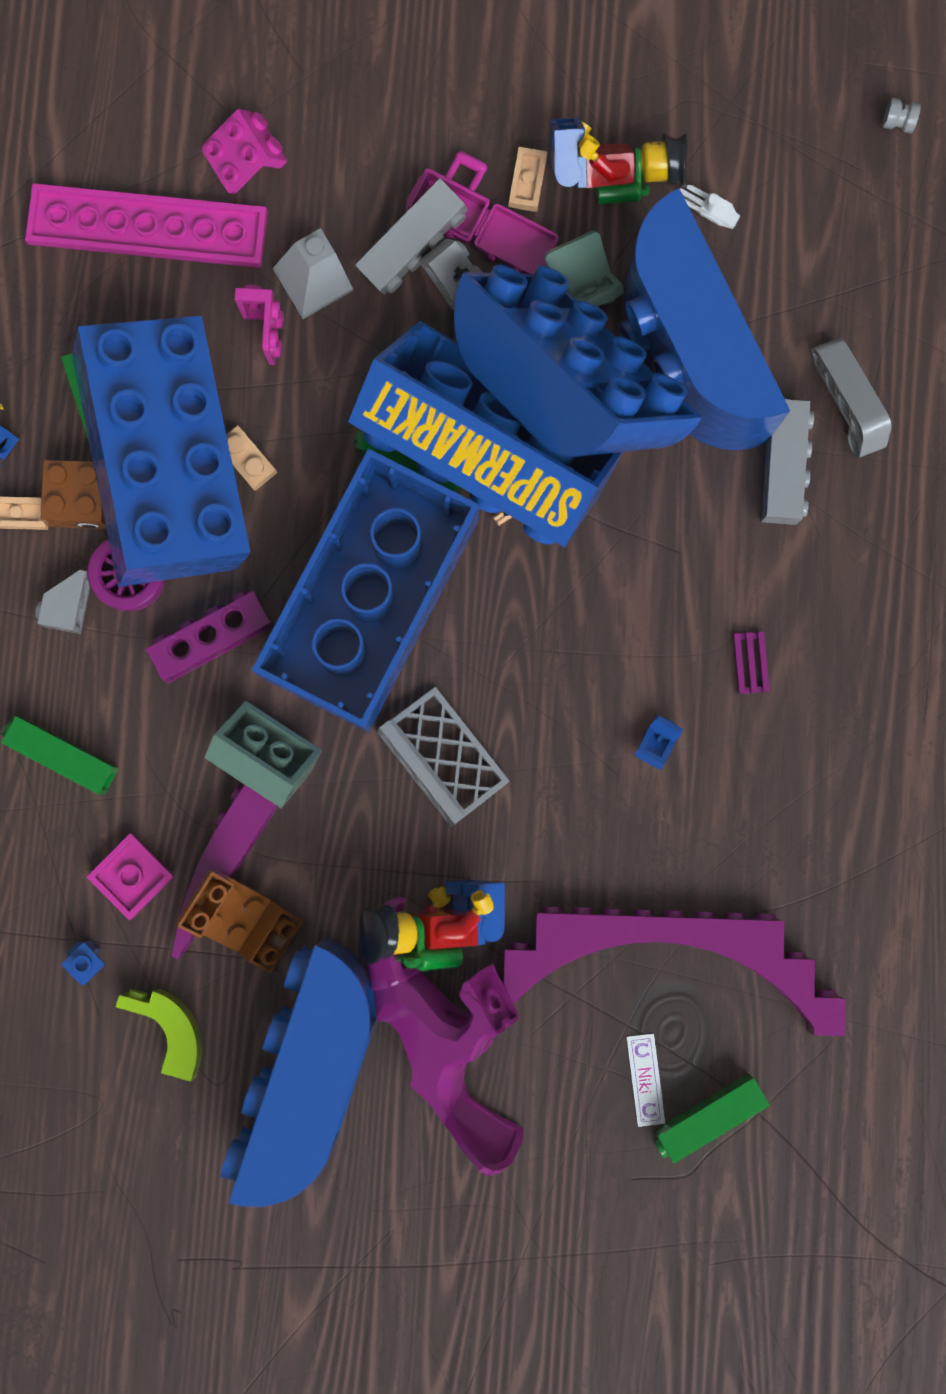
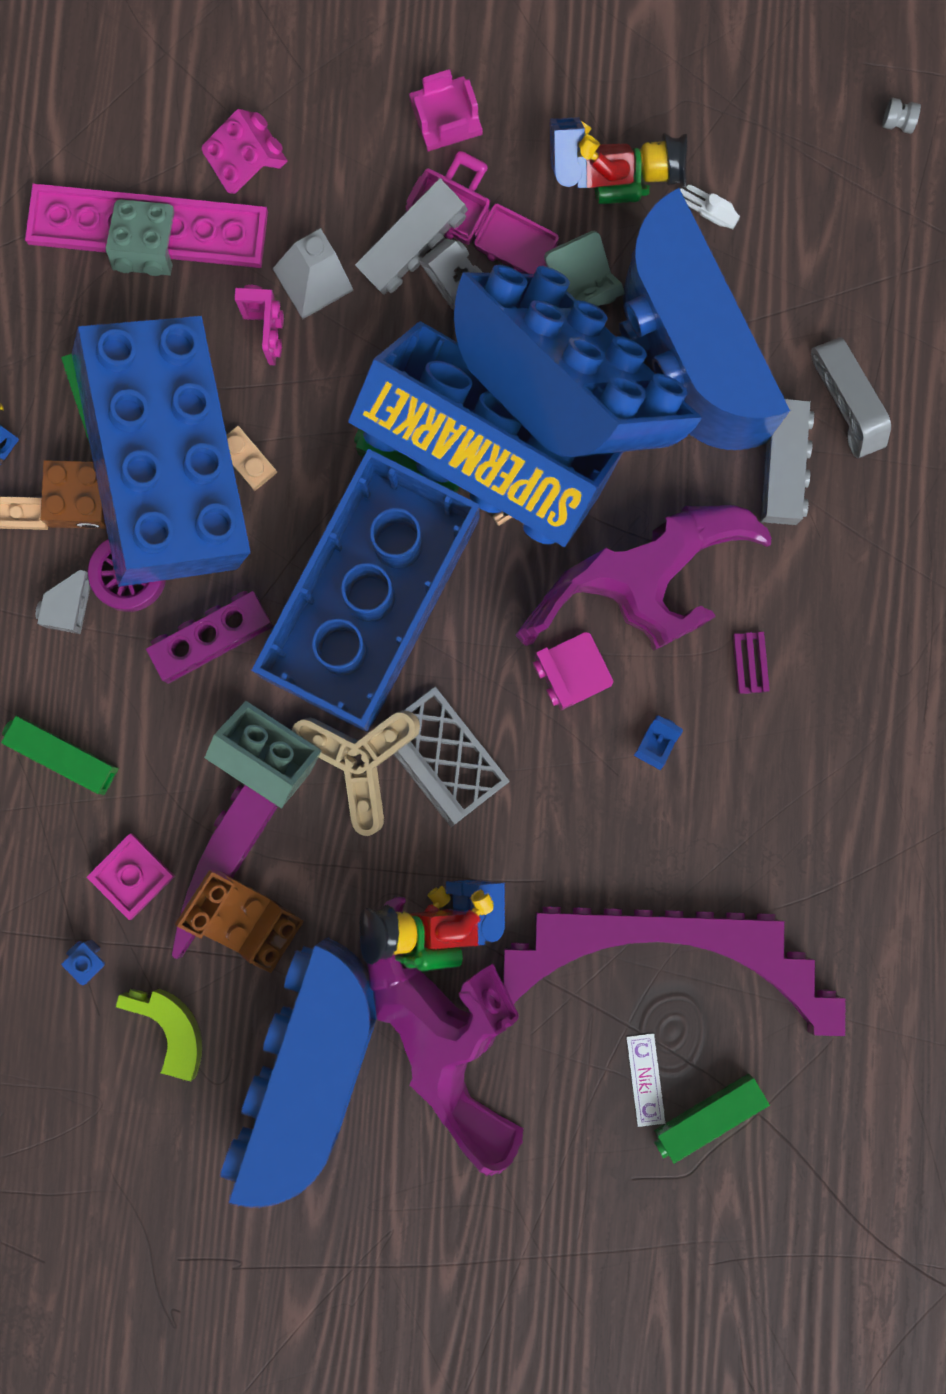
(140, 237): none -> sand green bracket
(375, 748): none -> tan piece
(445, 110): none -> dark pink panel
(527, 179): light nougat plate -> none
(573, 671): none -> dark pink bracket
(642, 574): none -> magenta animal

